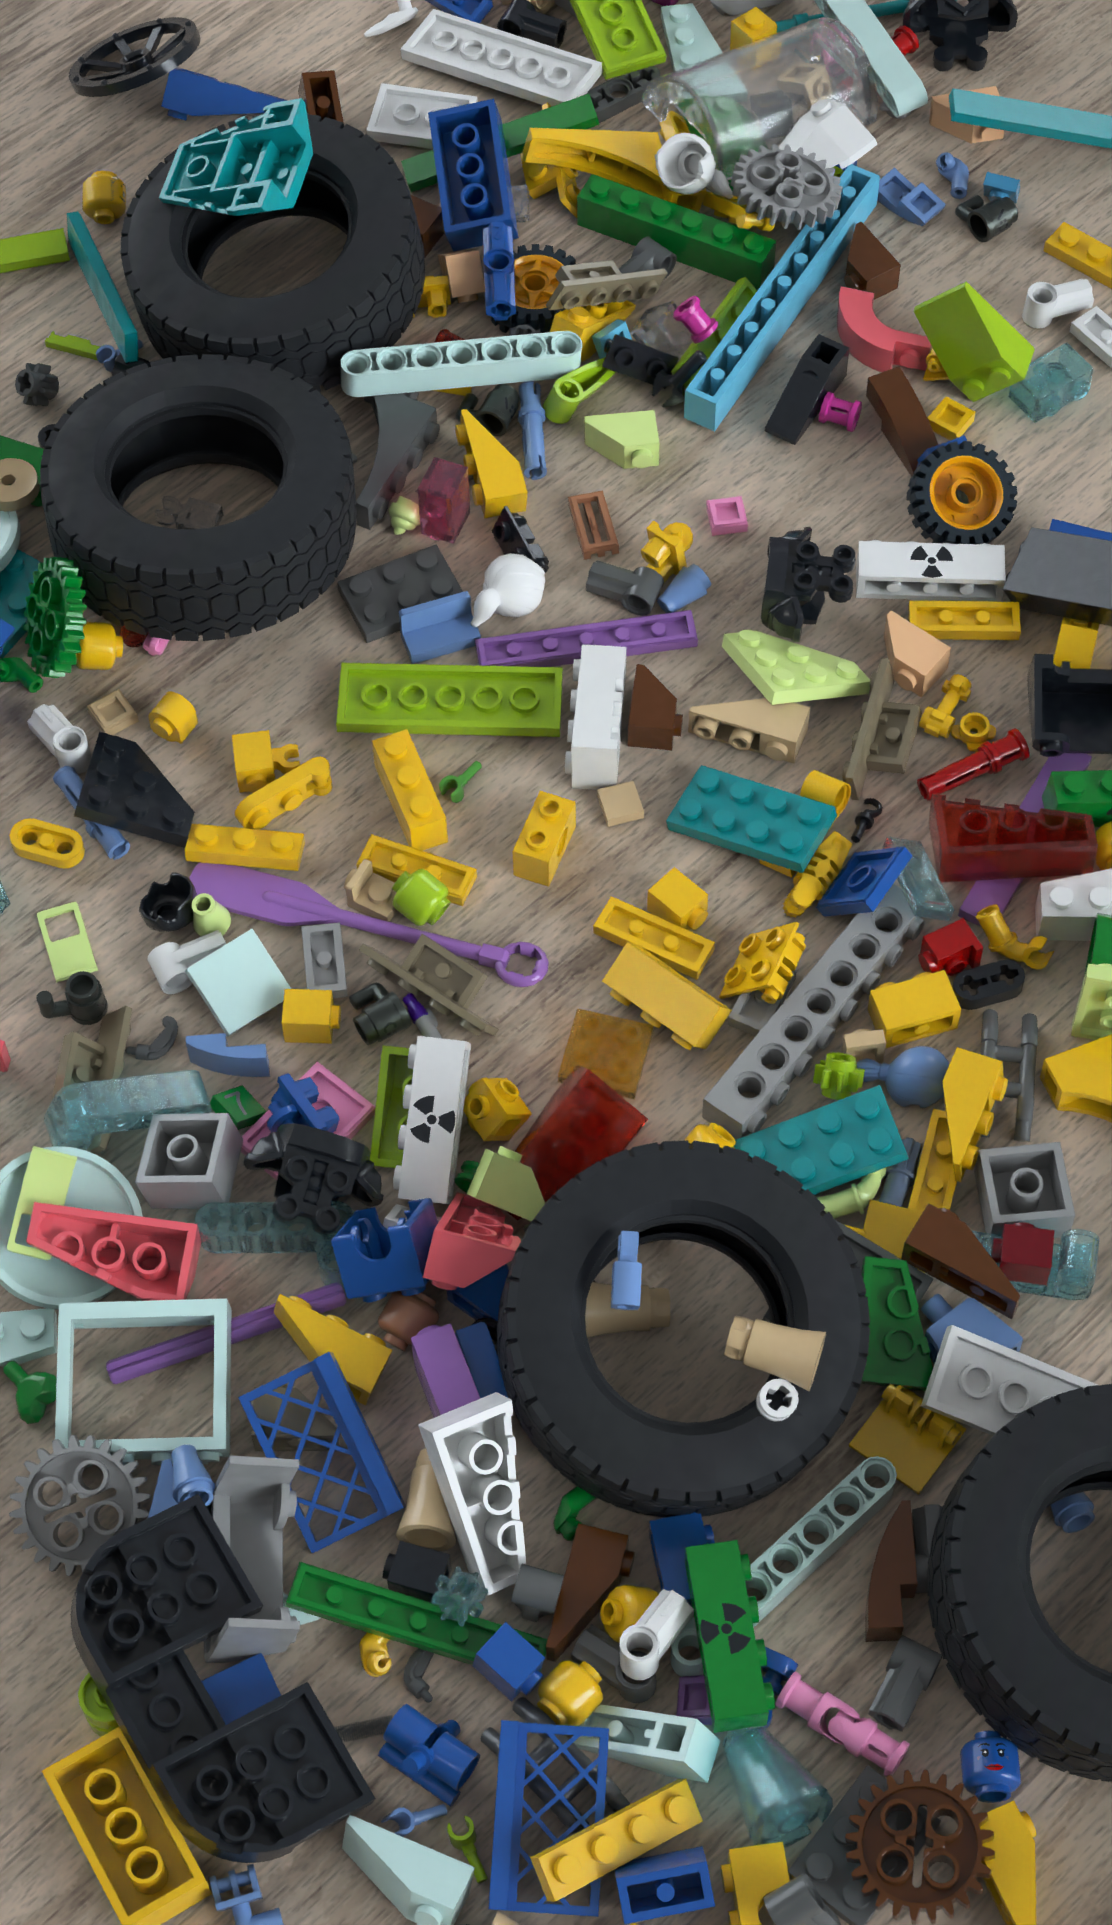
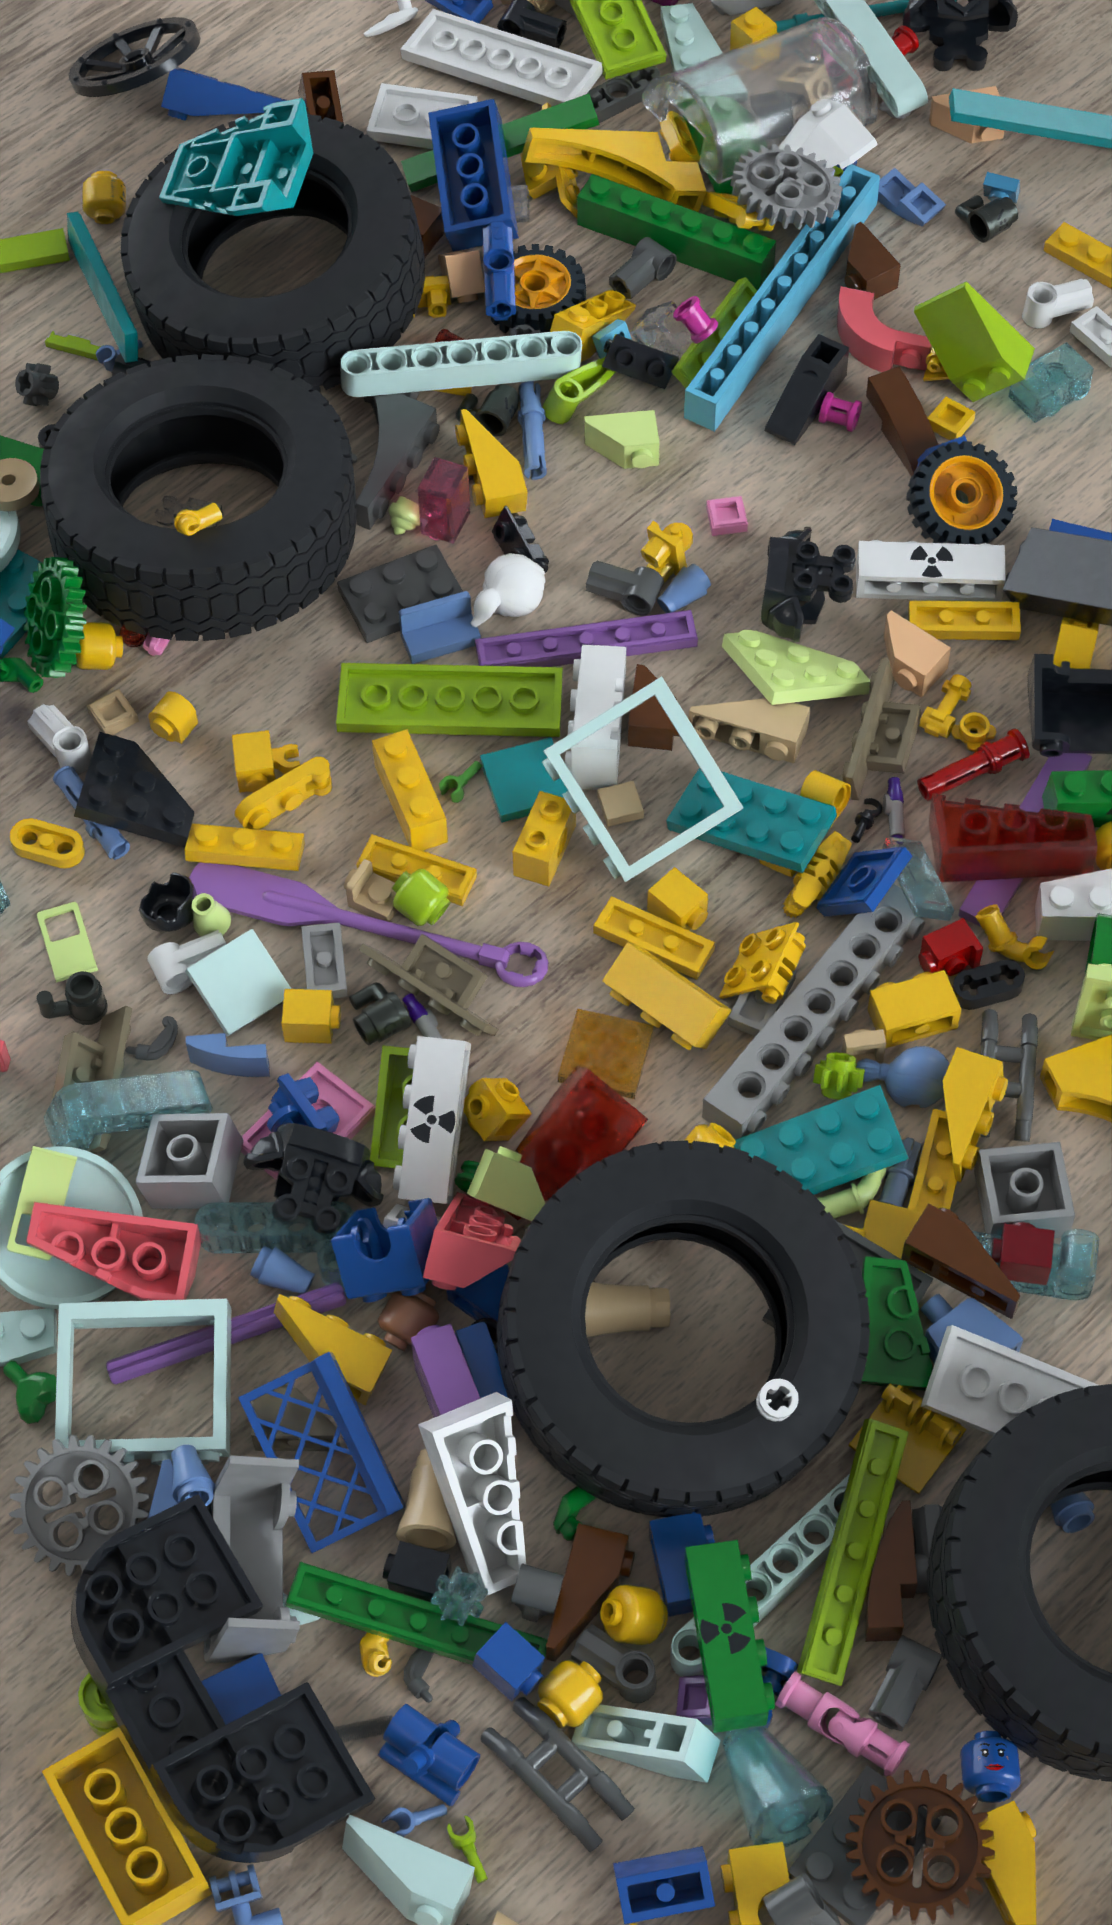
(191, 521): none -> yellow arm
(240, 1105): green tile -> none
(281, 1271): none -> medium blue cone
(510, 1804): blue fence -> none
(517, 777): none -> teal tile
(578, 801): none -> light aqua window
(598, 547): nougat tile -> none
(602, 283): dark tan bracket -> none
(616, 1840): yellow plate -> none
(626, 1273): medium blue bar -> none
(654, 1632): white piece -> none
(678, 379): black bar -> none
(689, 166): white hair -> none
(776, 1349): tan plant -> none
(852, 1552): none -> lime tile
(893, 807): none -> light grey piece
(955, 172): medium blue arm -> none

